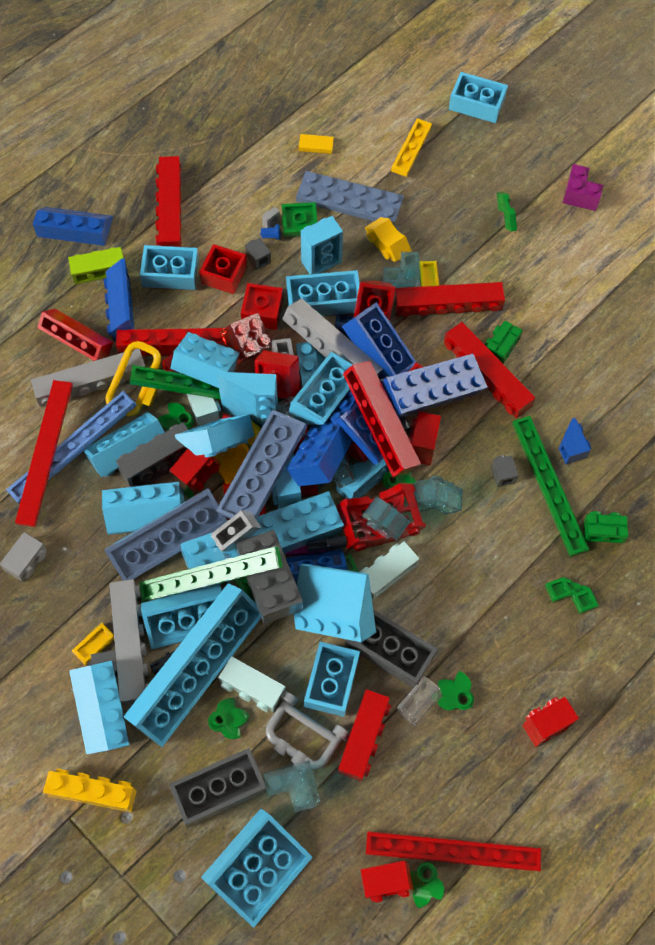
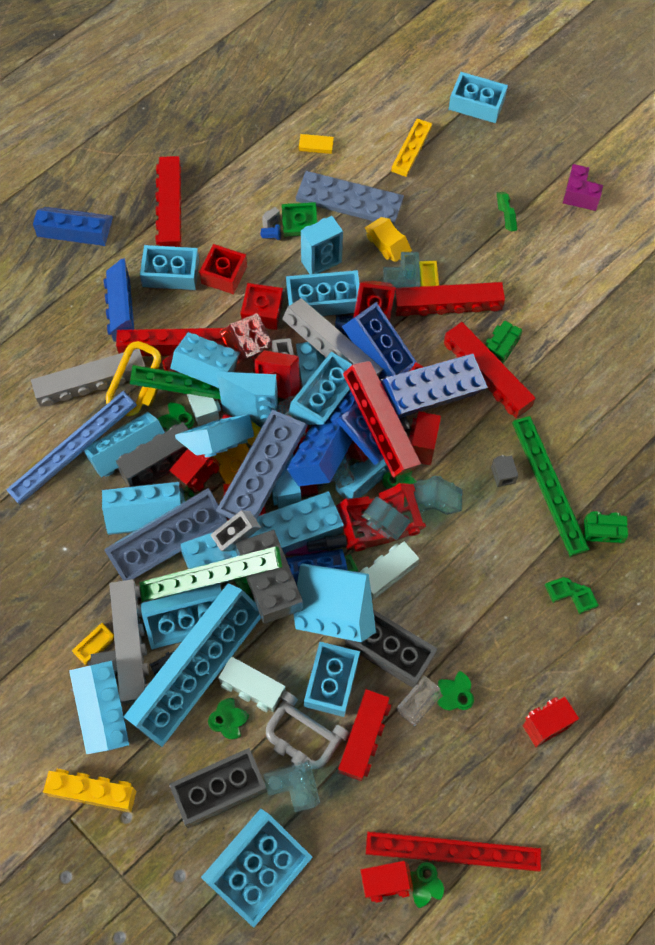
(23, 557): light grey brick -> none
(44, 454): red tile -> none
(75, 334): red brick -> none
(93, 265): lime brick -> none
(258, 253): dark grey brick -> none
(574, 445): blue slope -> none

